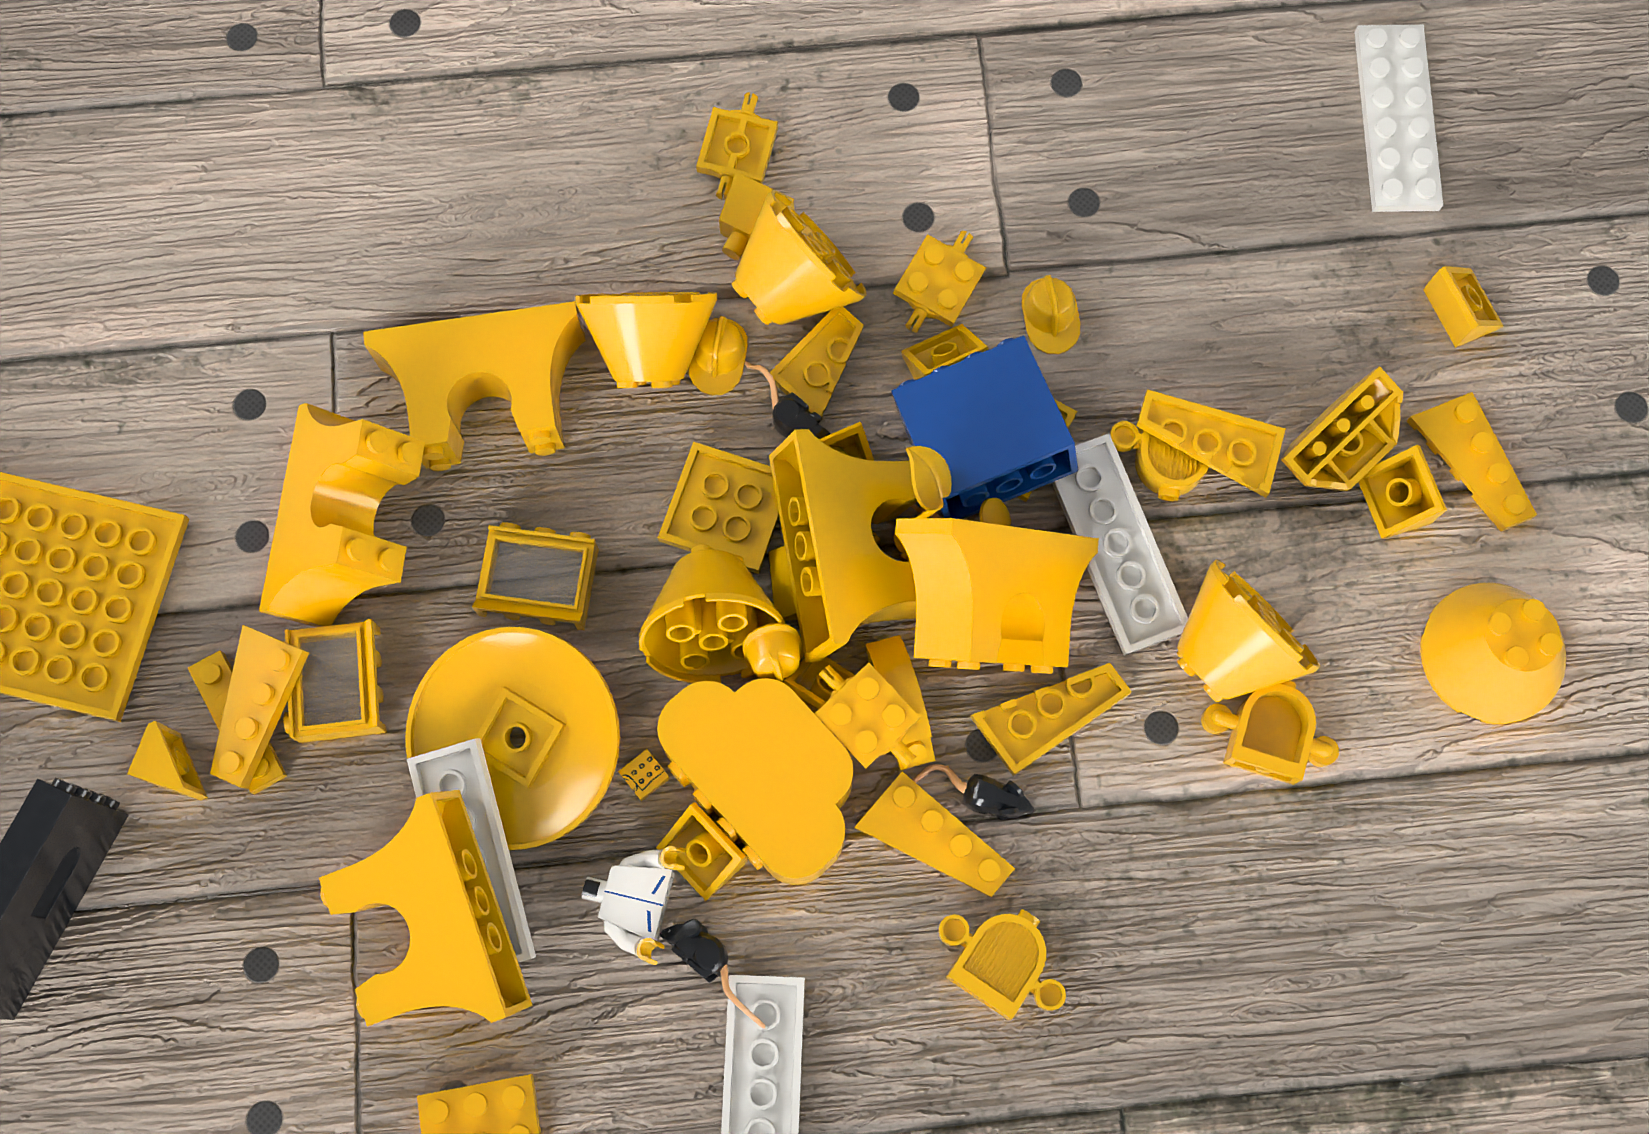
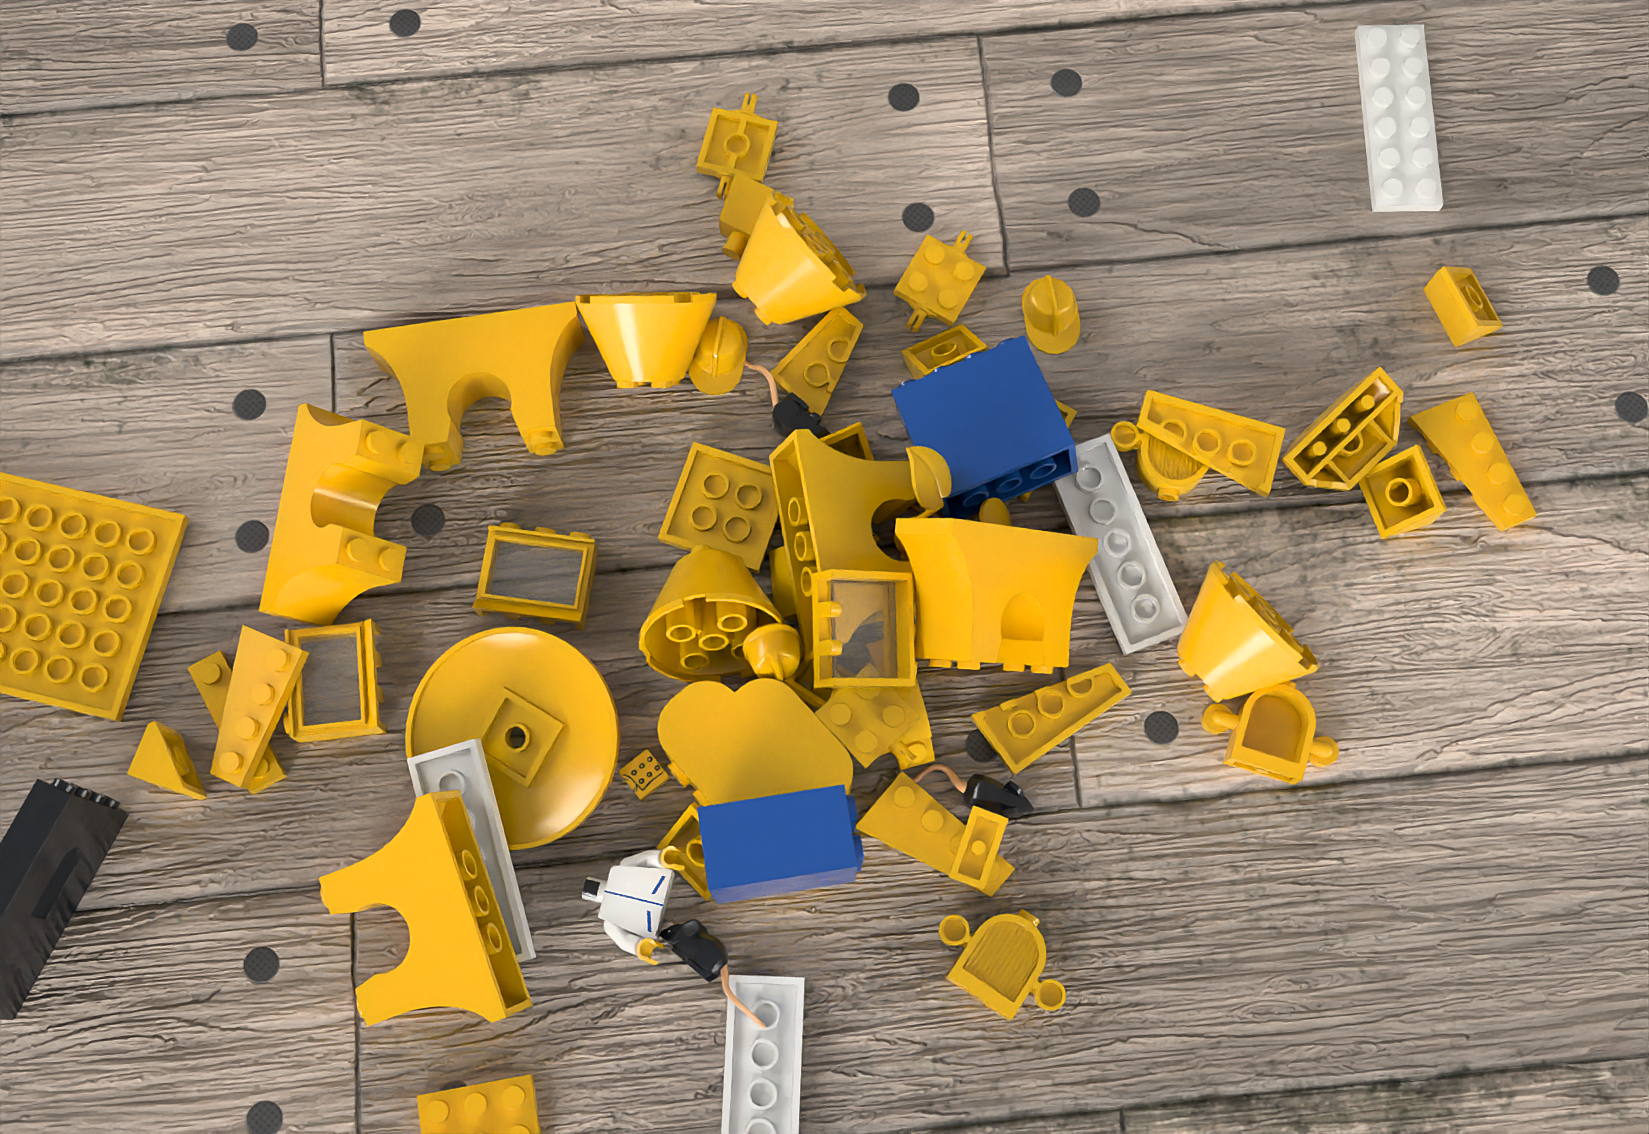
(780, 843): none -> blue brick
(863, 629): none -> window
(978, 847): none -> yellow plate
(1493, 653): yellow cone -> none

